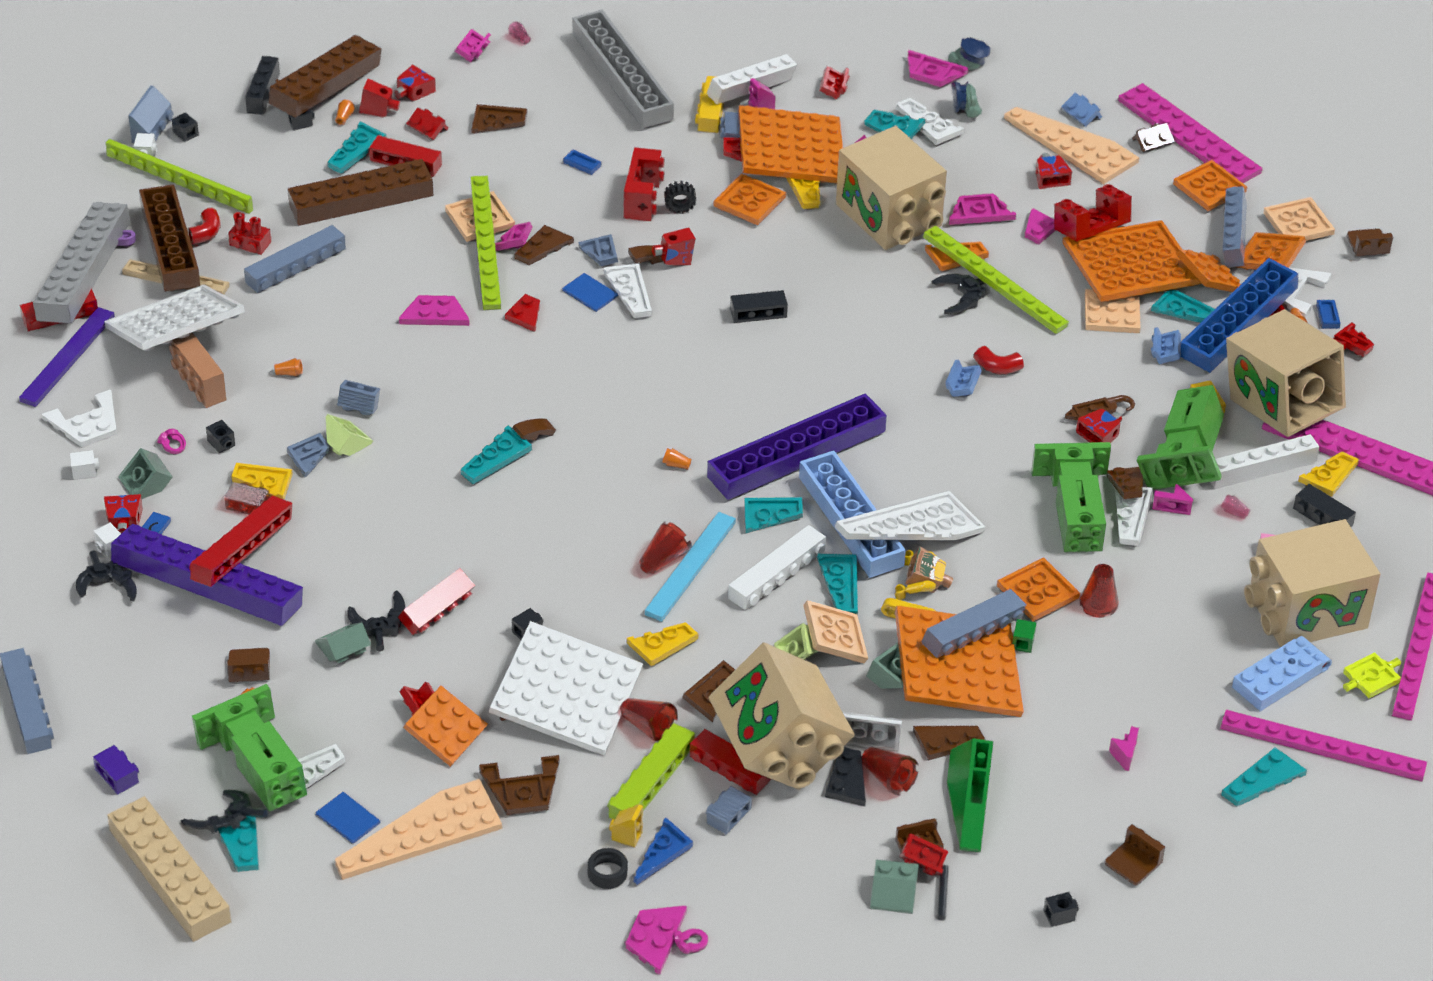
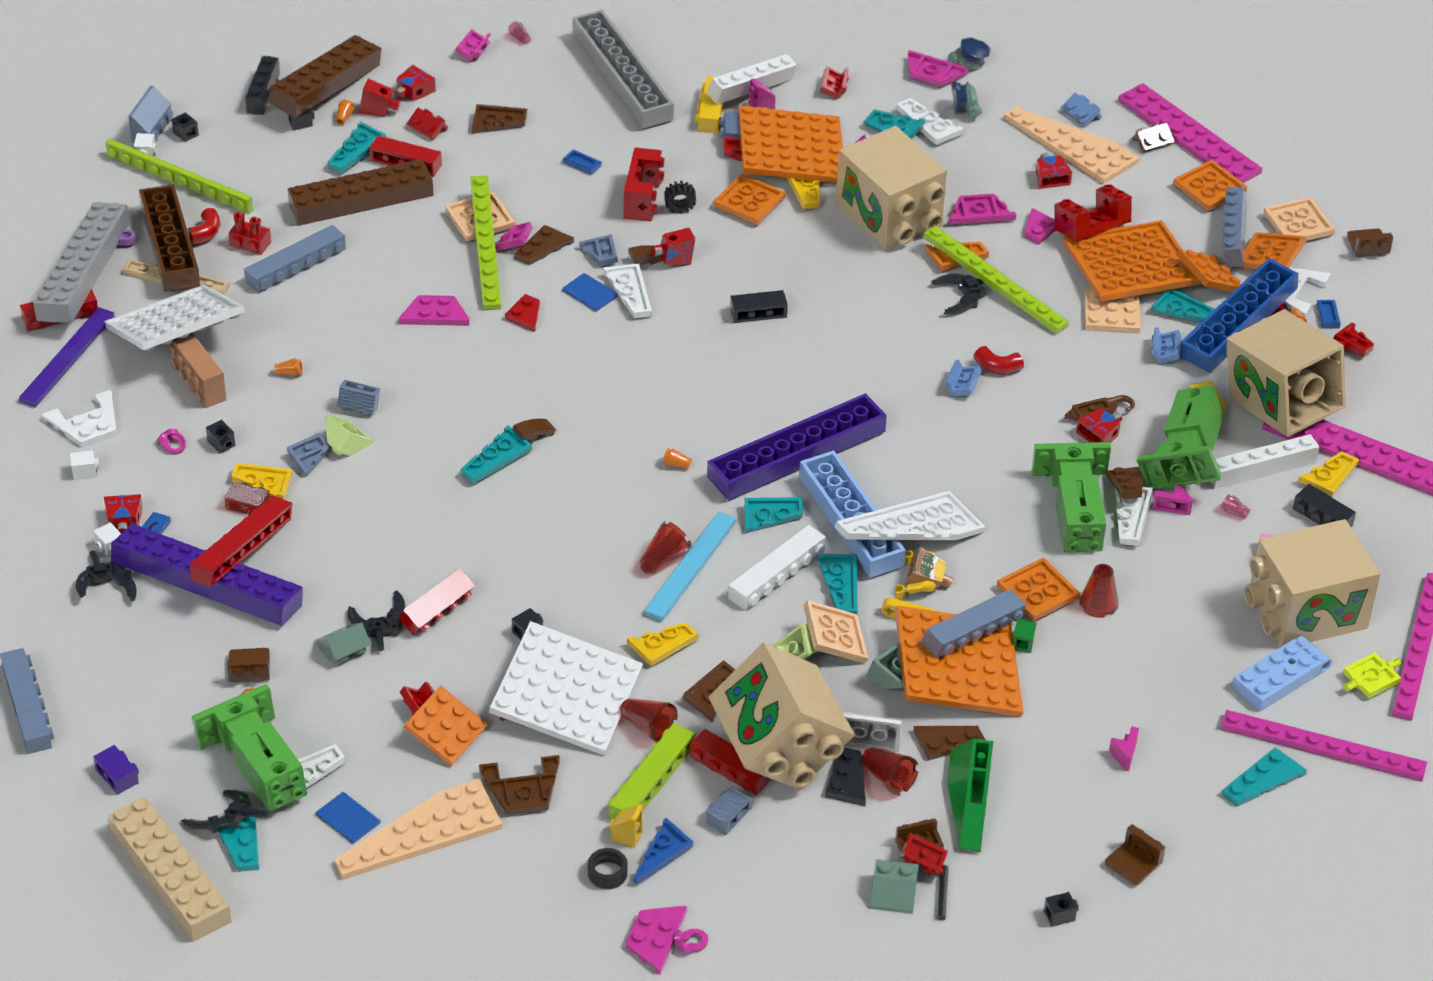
(145, 474): sand green slope -> none

